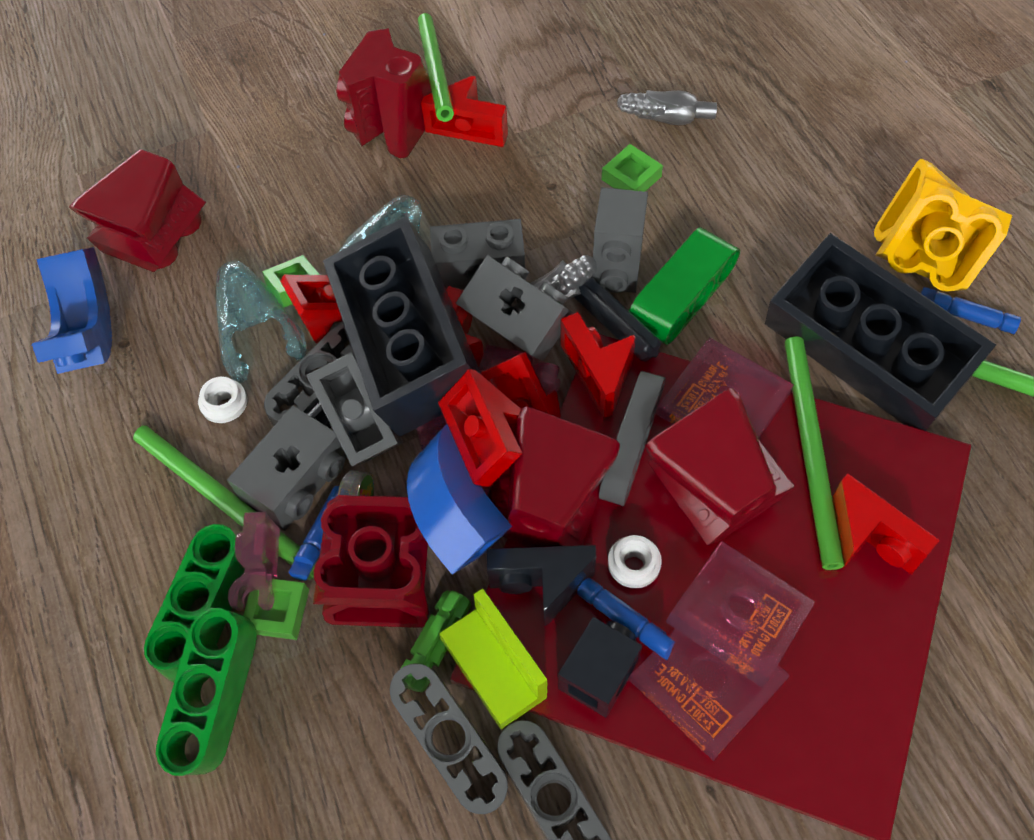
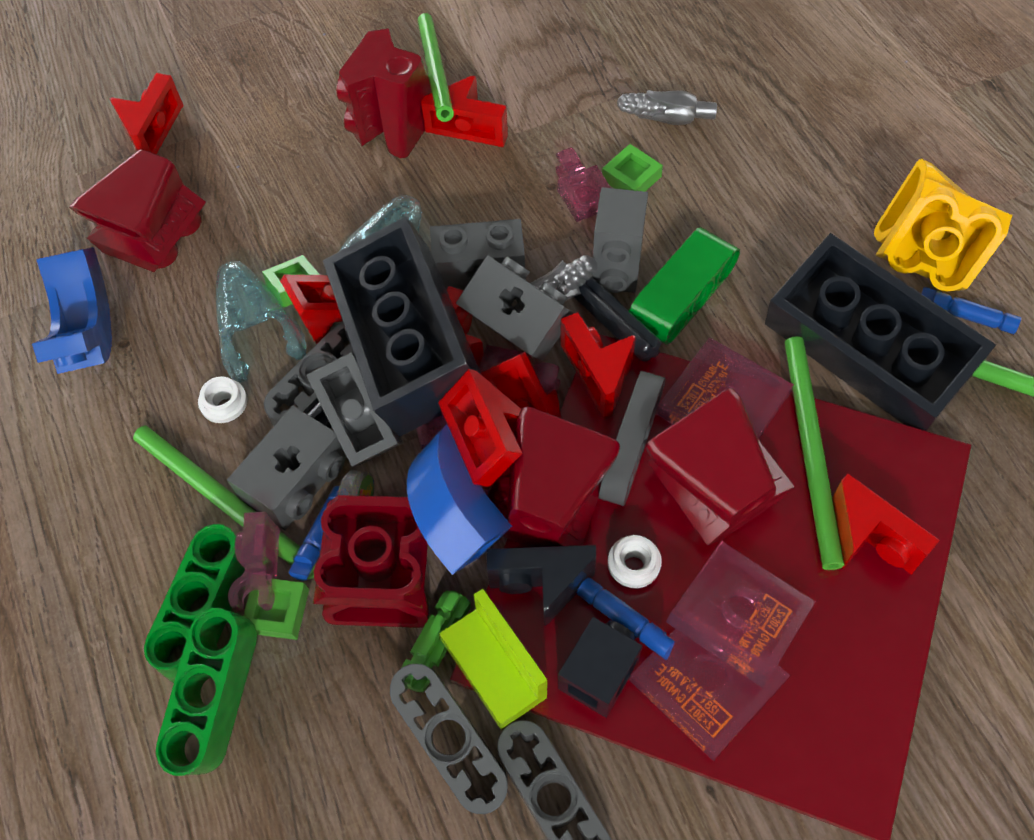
(151, 118): none -> red slope
(579, 186): none -> clear pink plate

